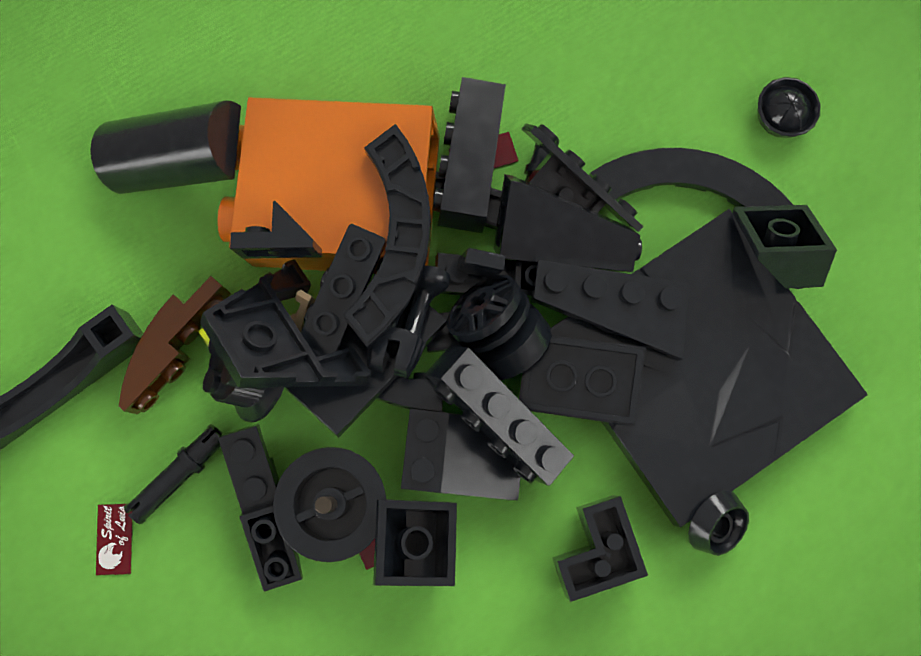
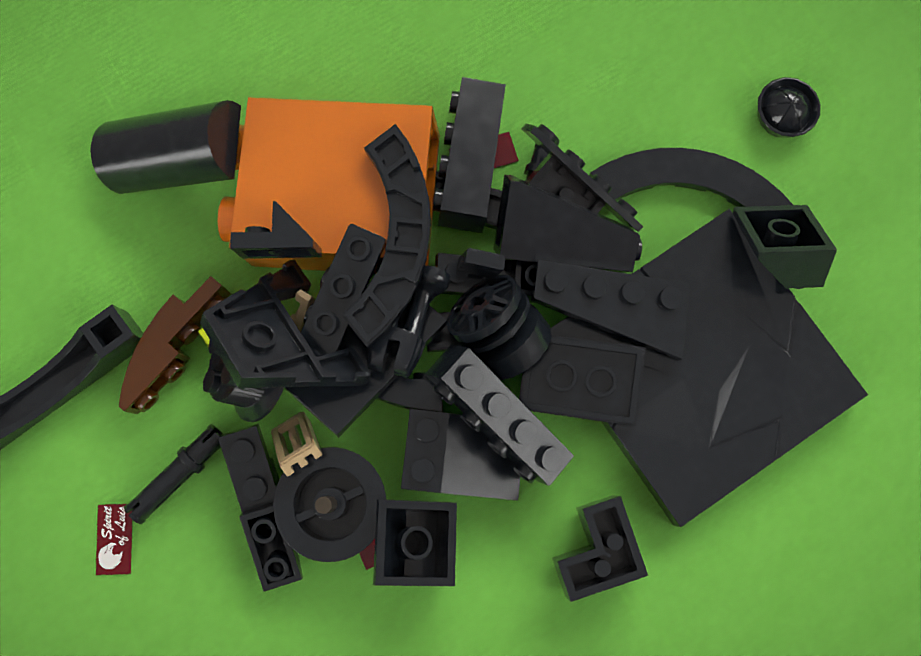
(300, 451): none -> tan tile
(718, 524): black hat -> none

